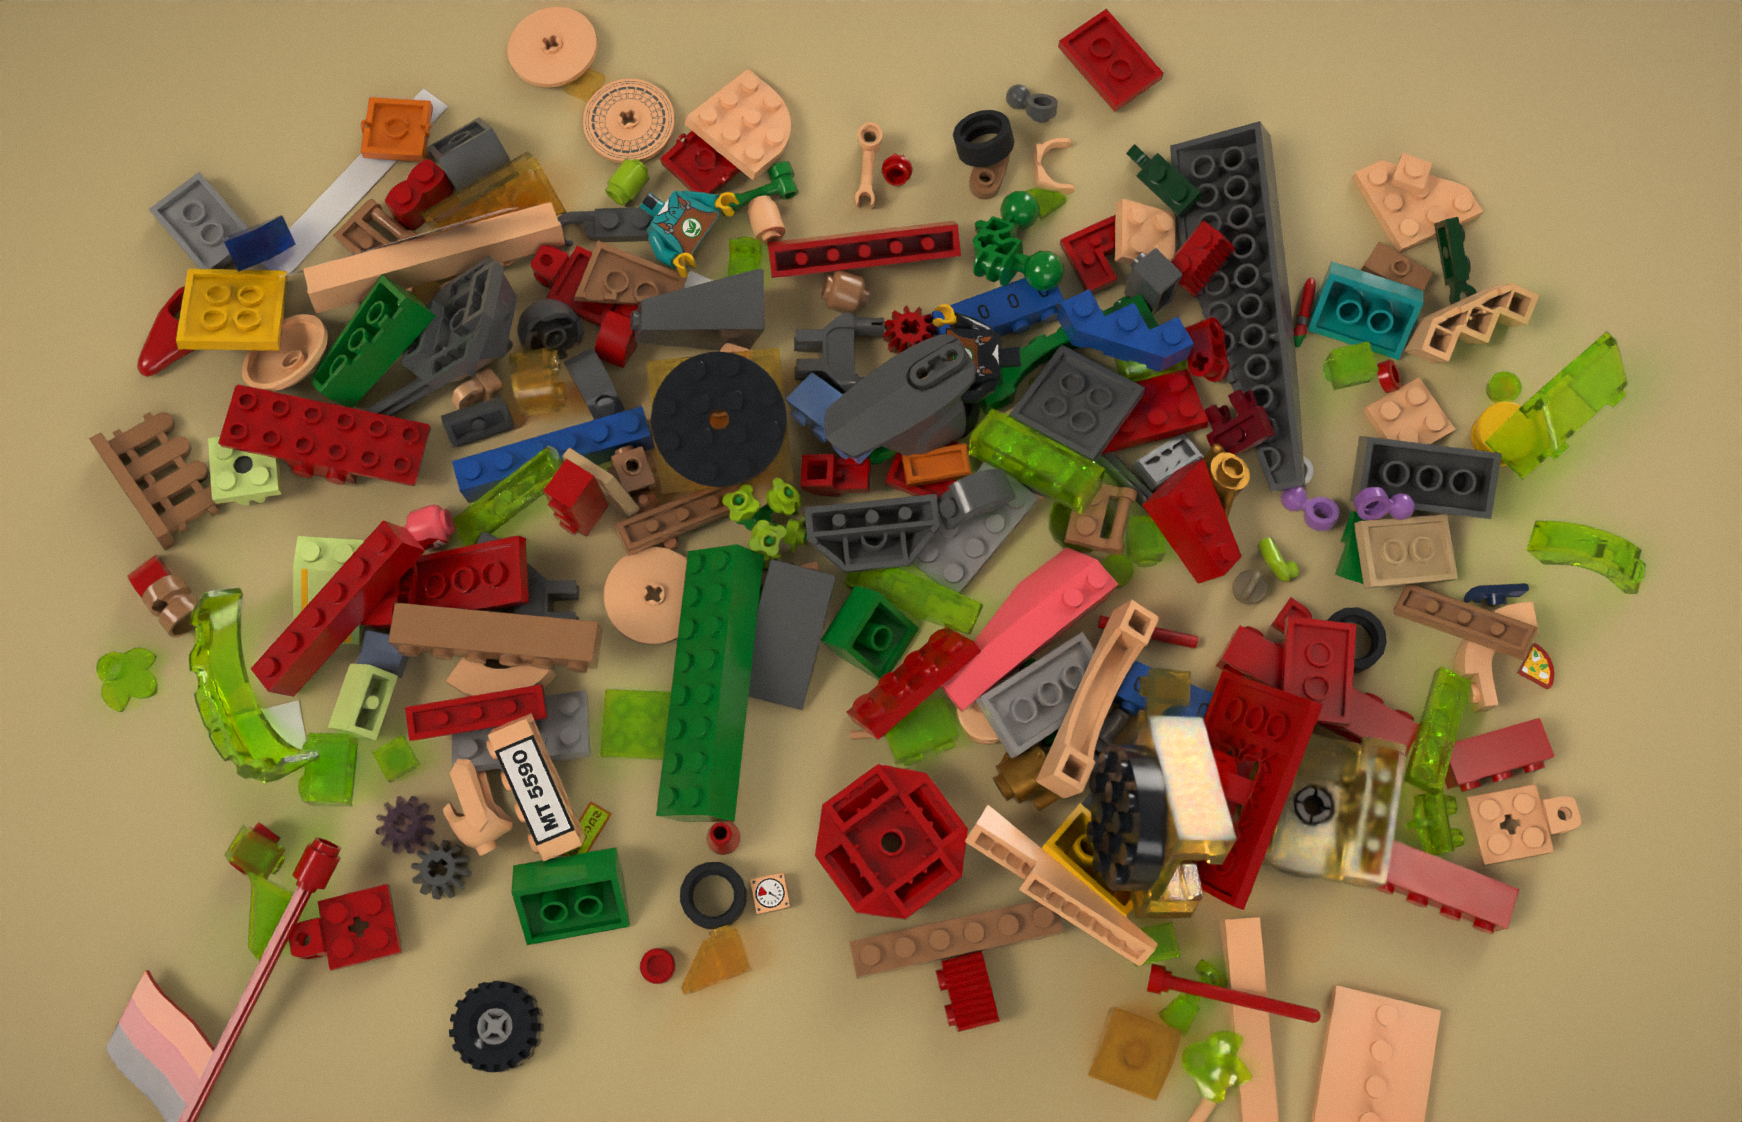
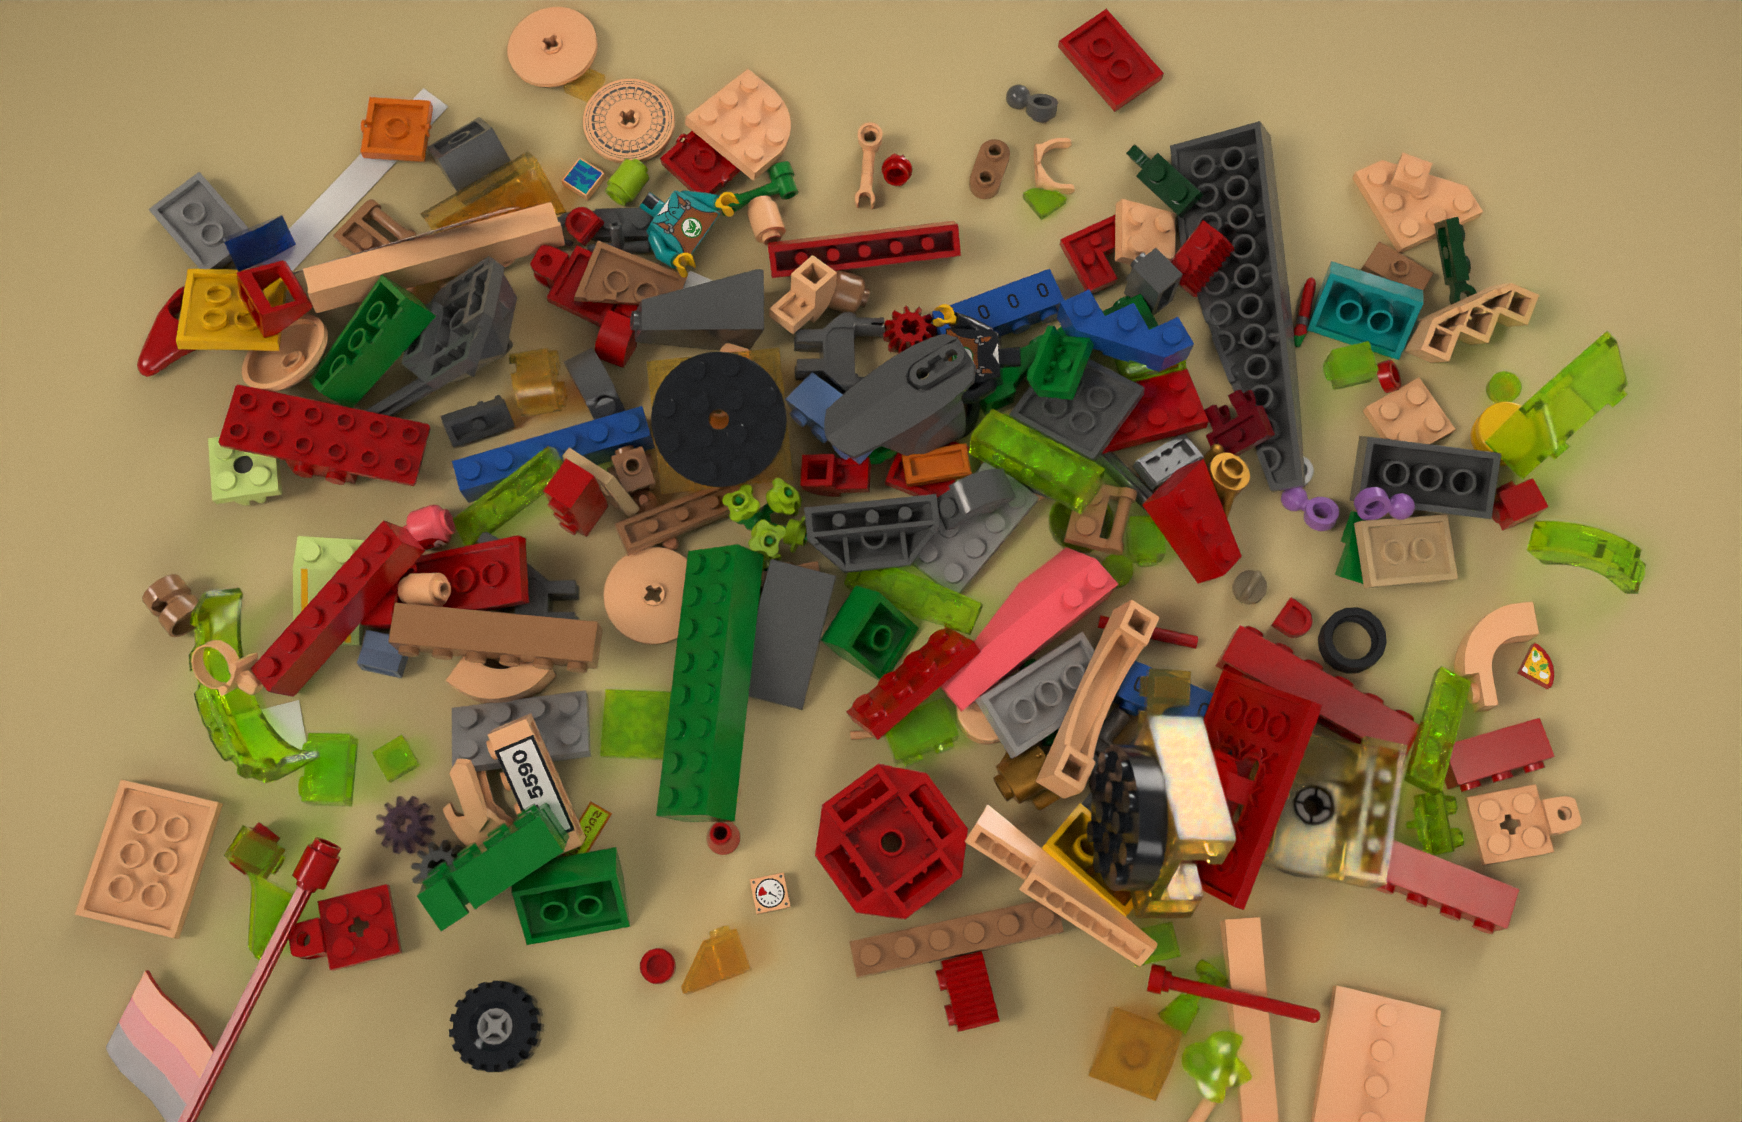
(130, 680): clear neon green plate -> none
(146, 466): medium nougat fence -> none
(147, 574): red brick -> none
(149, 859): none -> light nougat plate
(240, 669): none -> light nougat piece
(267, 318): none -> red tile
(363, 701): yellowish green brick -> none
(423, 189): red brick -> none
(424, 589): none -> light nougat brick
(474, 712): red plate -> none
(477, 388): light nougat piece -> none
(493, 866): none -> green piece
(549, 325): dark grey cylinder -> none
(583, 179): none -> tile
(583, 224): none -> red tile
(617, 239): none -> dark grey piece
(694, 877): black tyre -> none
(744, 255): clear neon green bracket -> none
(809, 295): none -> light nougat brick
(988, 152): black tyre -> none
(1000, 252): green piece -> none
(1059, 364): none -> green bracket
(1207, 350): red piece -> none
(1275, 561): lime arm -> none
(1320, 665): red plate -> none
(1466, 621): medium nougat tile -> none
(1495, 593): dark blue piece -> none
(1517, 503): none -> red brick

